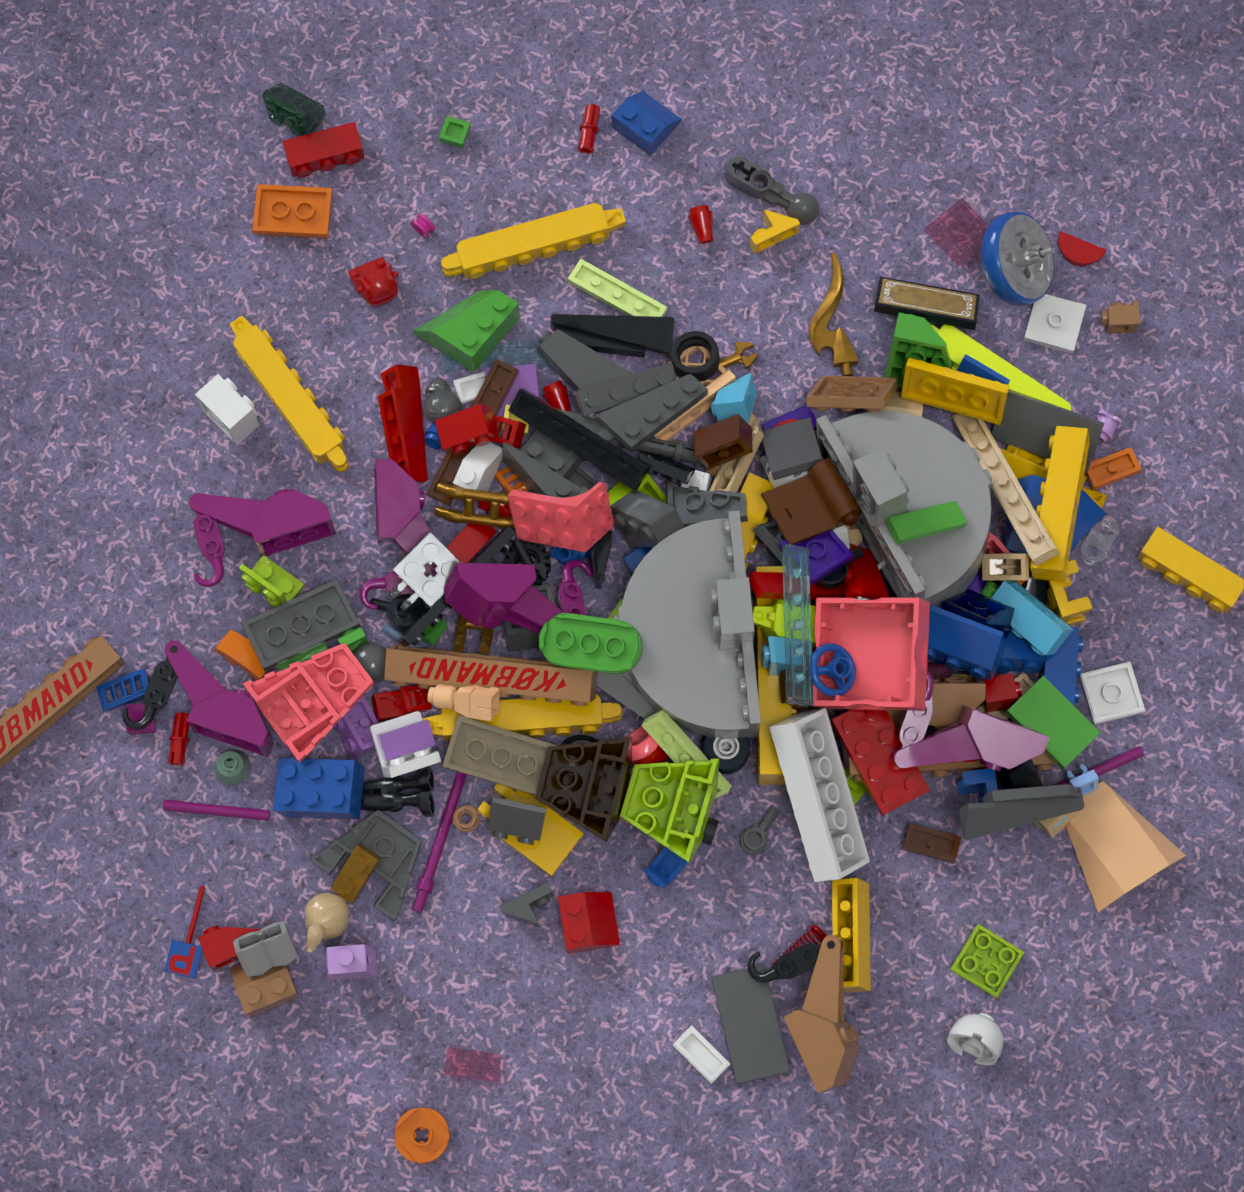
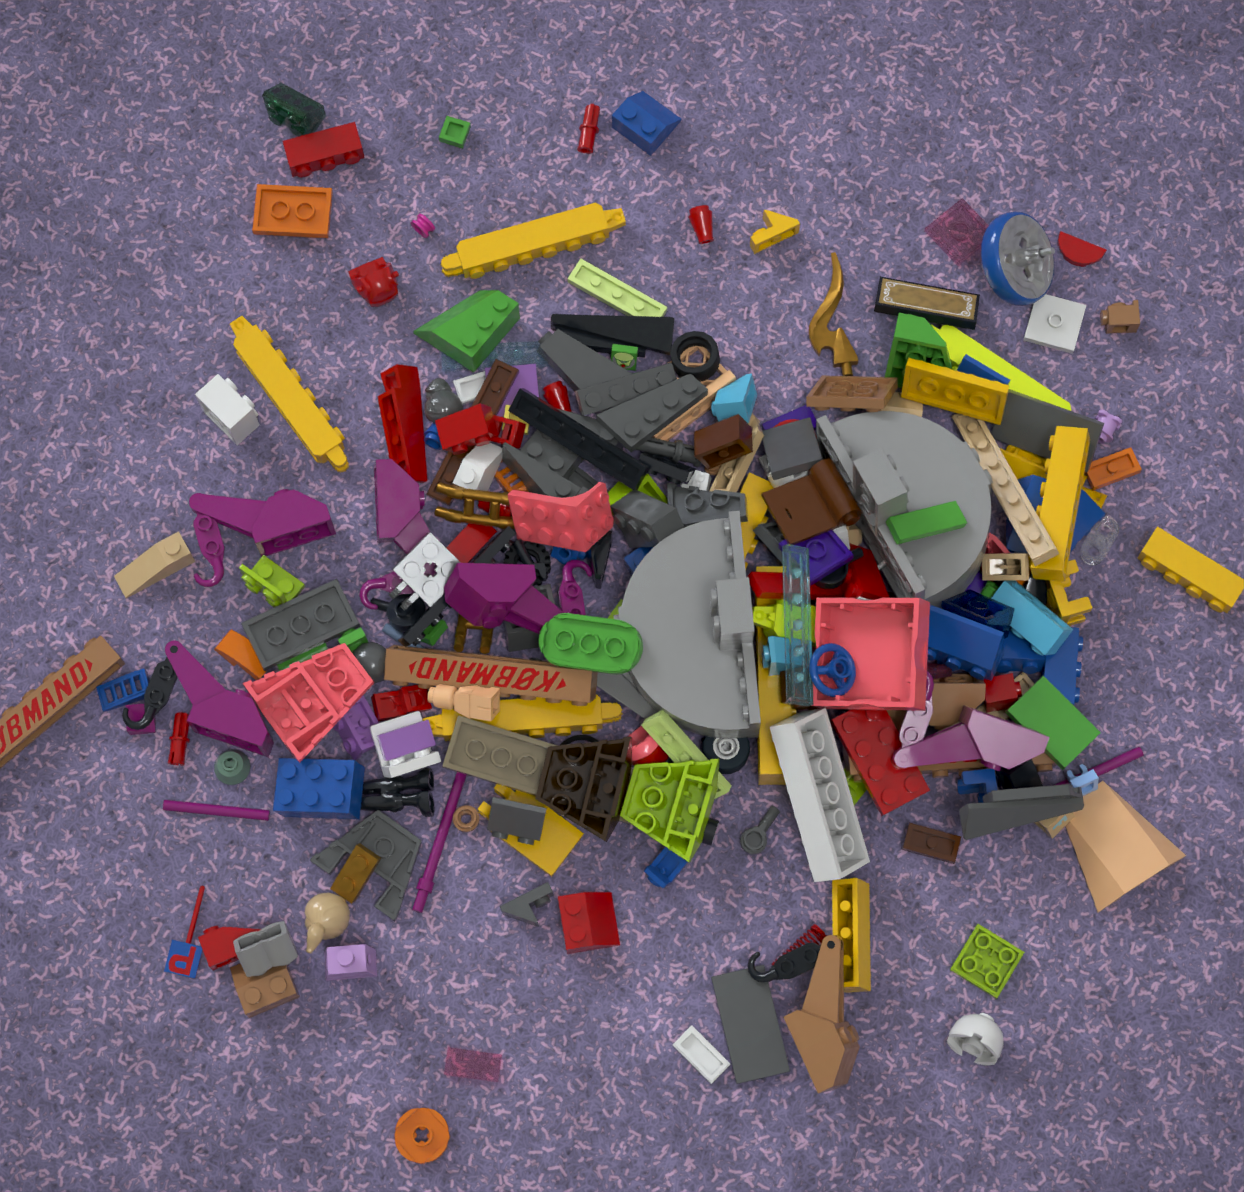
(154, 565): none -> tan slope
(624, 356): none -> bright green tile
(737, 357): pearl gold bar -> none
(799, 206): dark grey beam -> none
(1112, 693): white tile -> none

